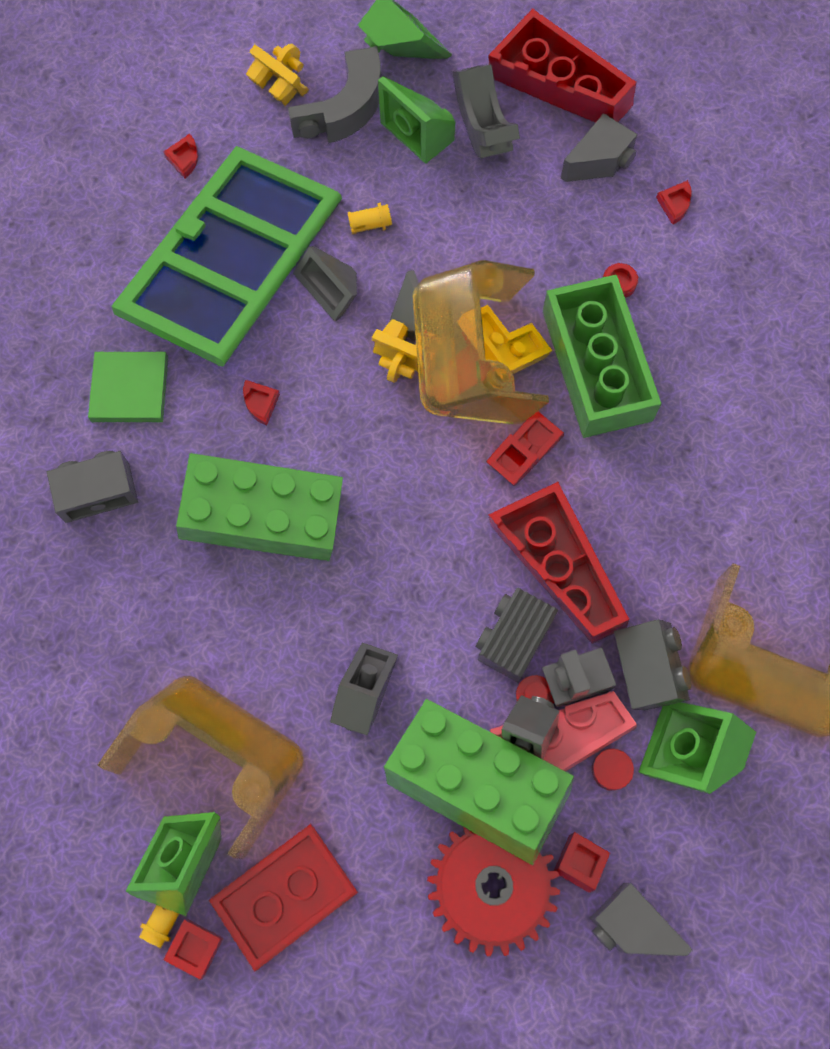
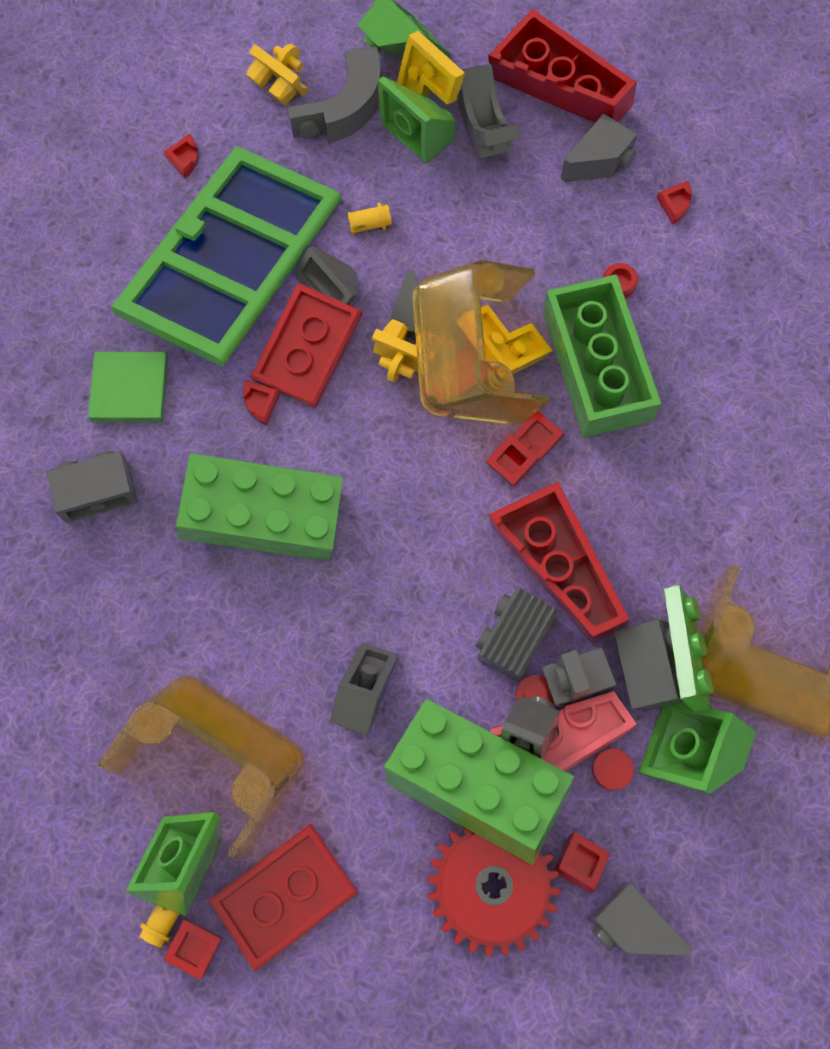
(307, 345): none -> red tile
(429, 69): none -> yellow plate
(688, 649): none -> bright green plate

